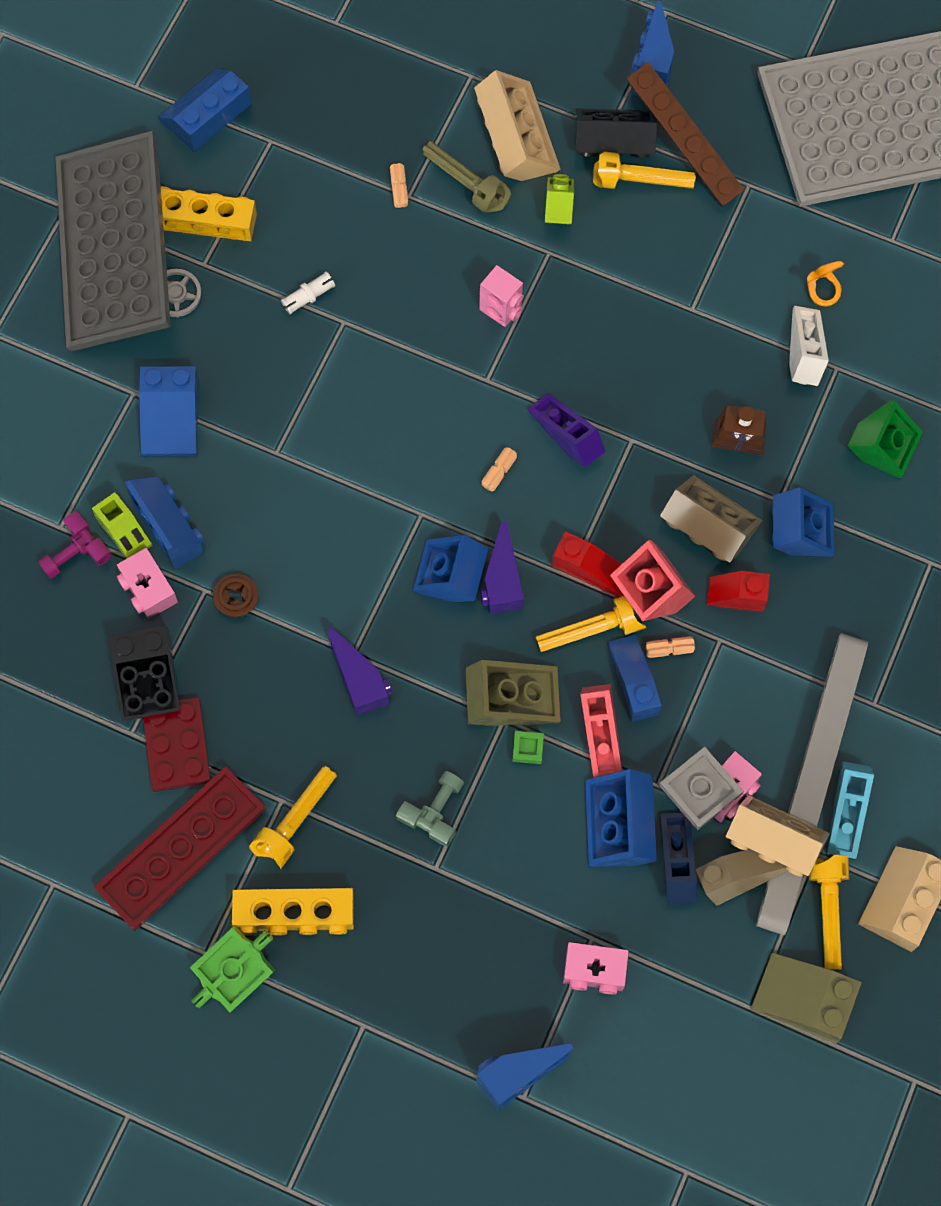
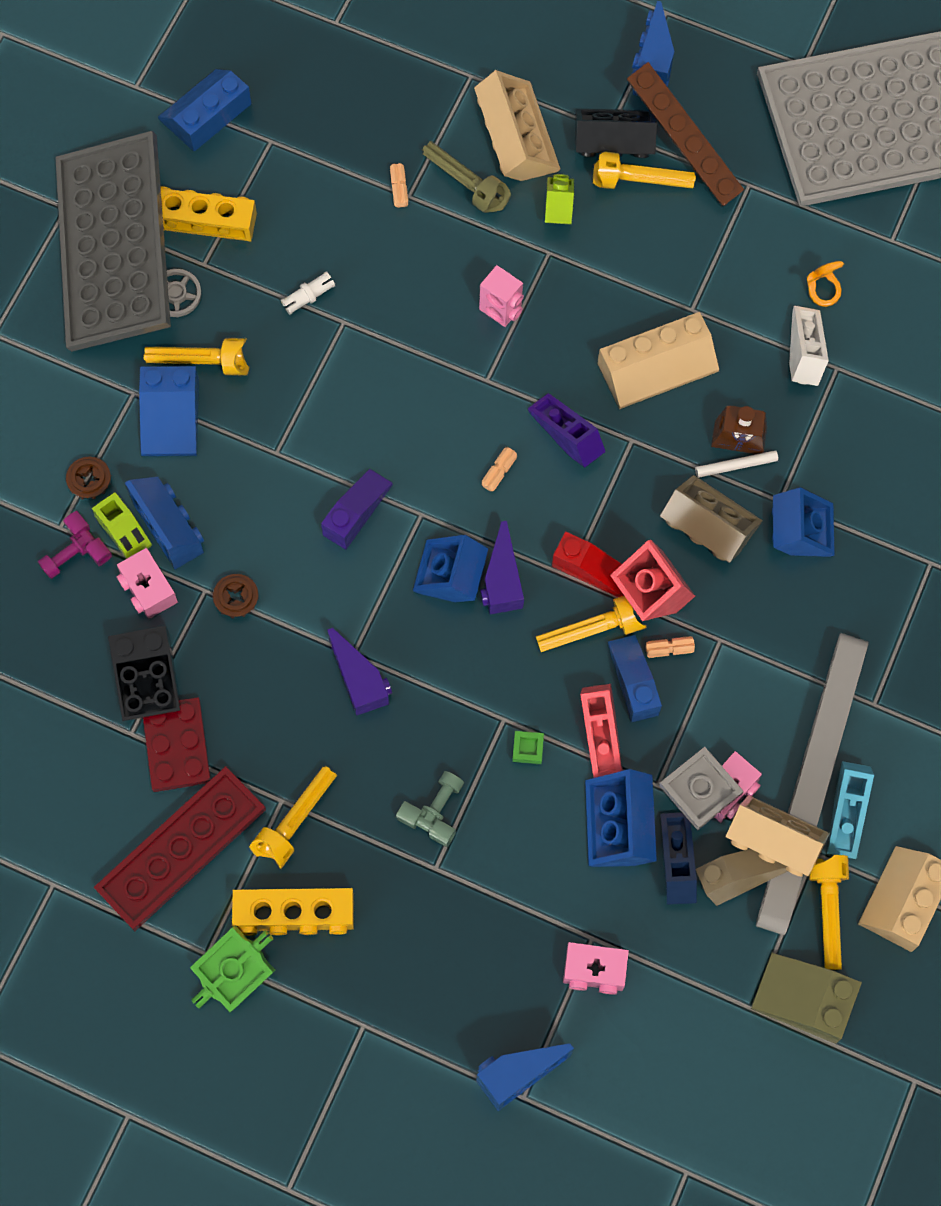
(82, 468): none -> reddish brown gear
(229, 356): none -> yellow piece
(355, 508): none -> dark purple slope
(512, 694): olive slope -> none
(658, 360): none -> tan slope
(735, 464): none -> white bar
(739, 590): red slope -> none
(886, 439): green slope -> none

